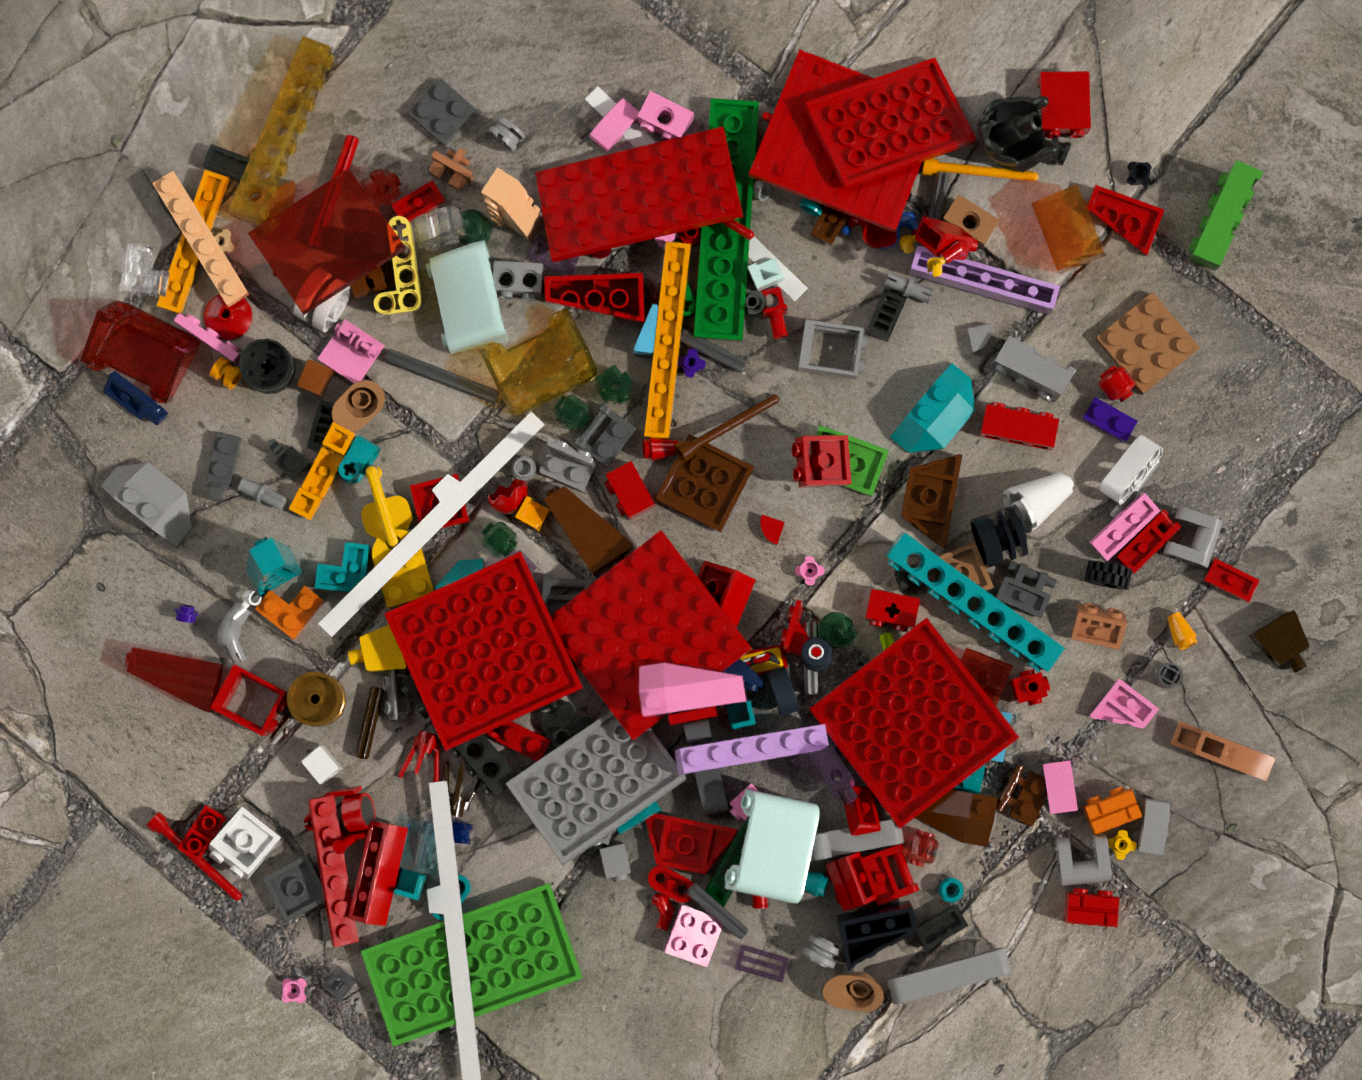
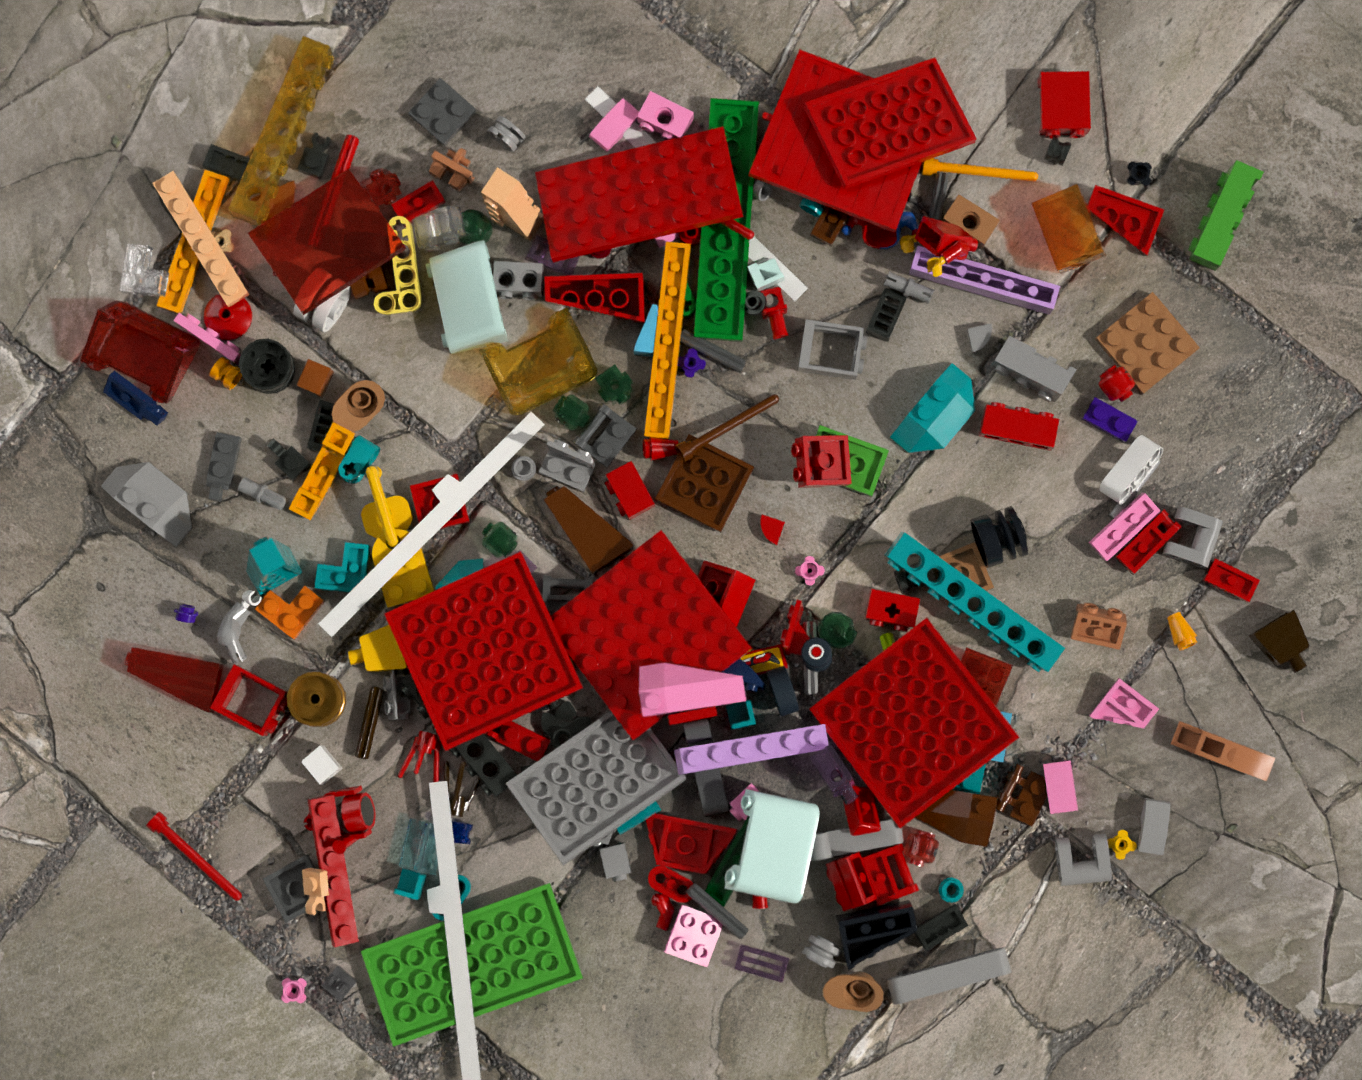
(202, 832): red slope -> none
(243, 844): white plate -> none
(315, 160): none -> pearl dark grey plate
(316, 886): none -> light nougat plate
(350, 351): bright pink hinge -> none
(378, 873): red brick -> none
(442, 376): dark grey axle -> none
(509, 499): red hair -> none
(532, 514): light orange panel -> none
(816, 884): teal cone -> none
(931, 497): reddish brown wing -> none
(1014, 133): pearl dark grey piece -> none
(1021, 691): red brick -> none
(1023, 596): dark grey plate -> none
(1038, 498): white cone -> none
(1091, 908): red brick -> none
(1108, 575): black tyre -> none
(1111, 810): orange brick -> none
(1163, 677): flat silver wheel -> none

